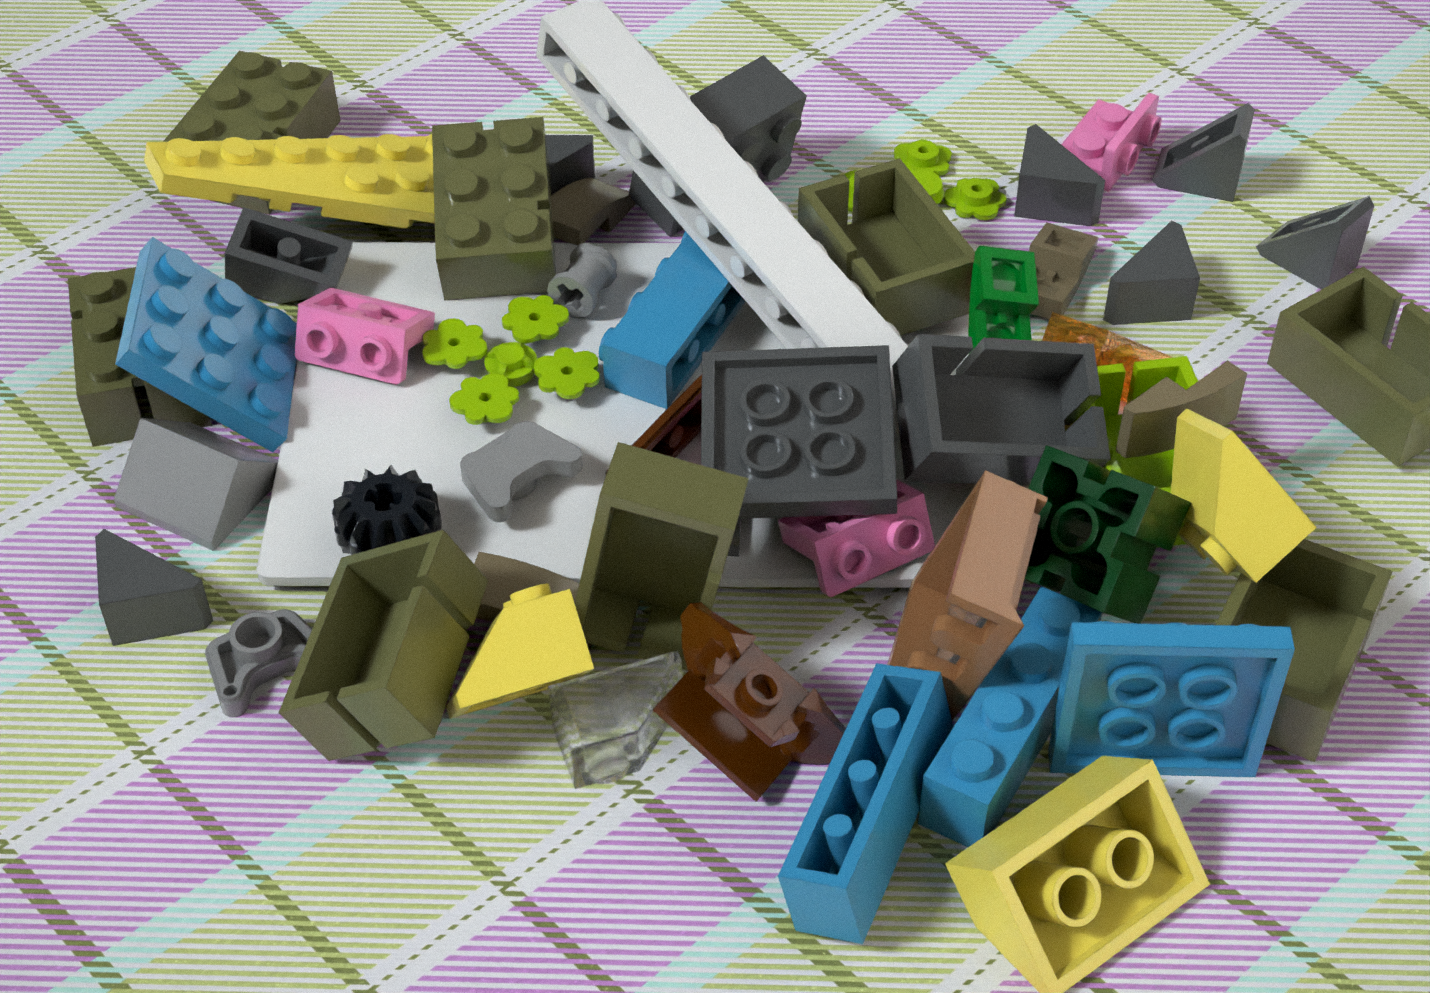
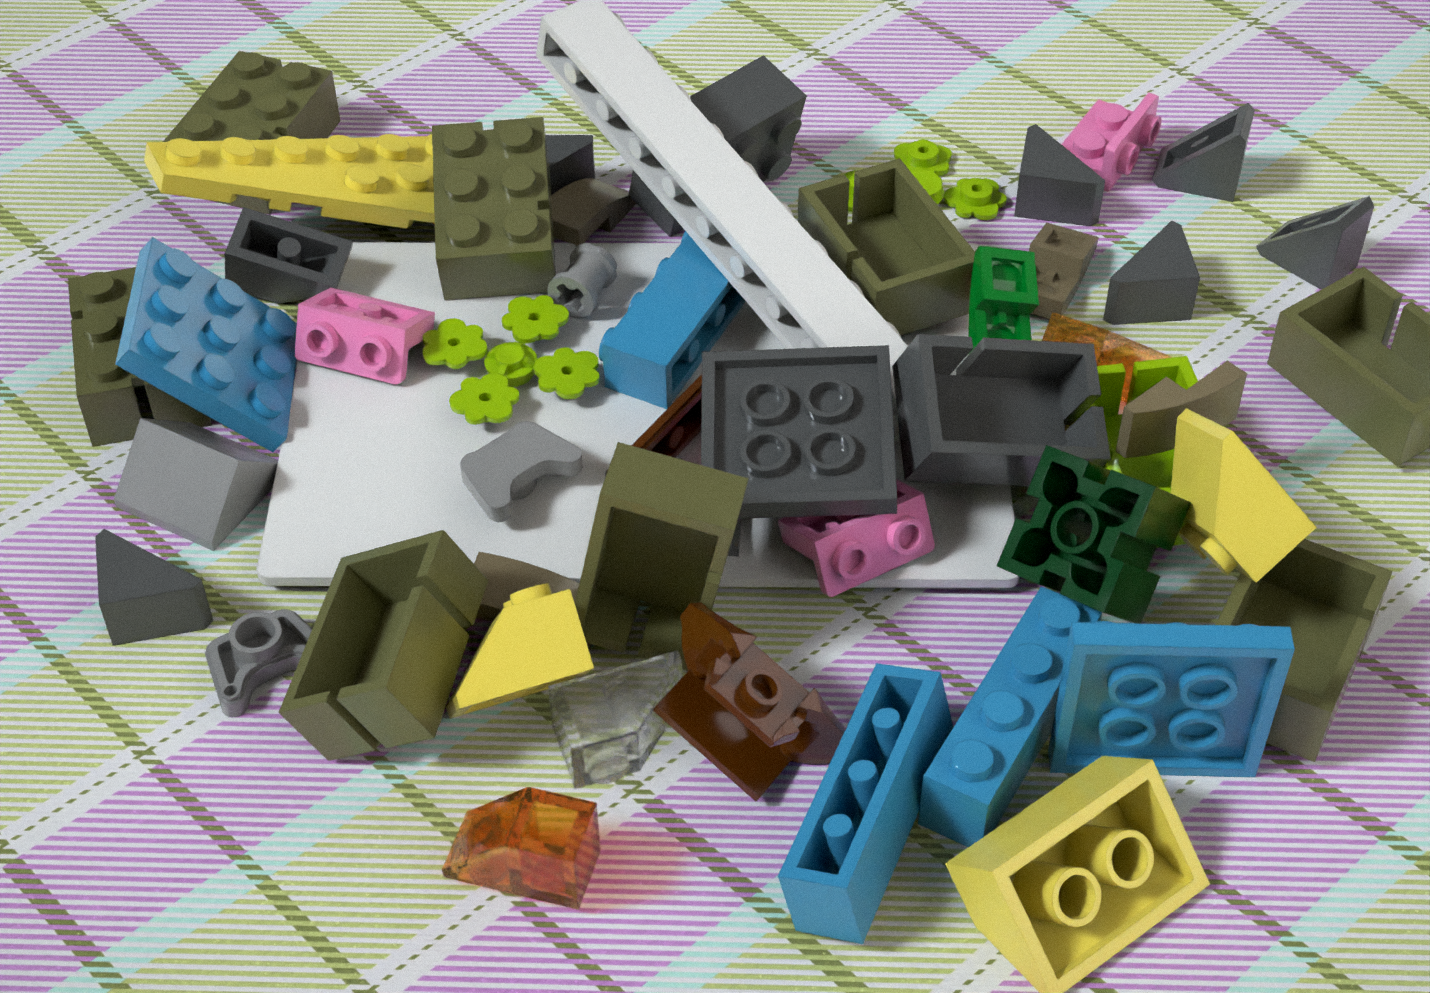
(384, 510): black gear -> none
(529, 846): none -> clear orange slope
(969, 589): medium nougat window -> none

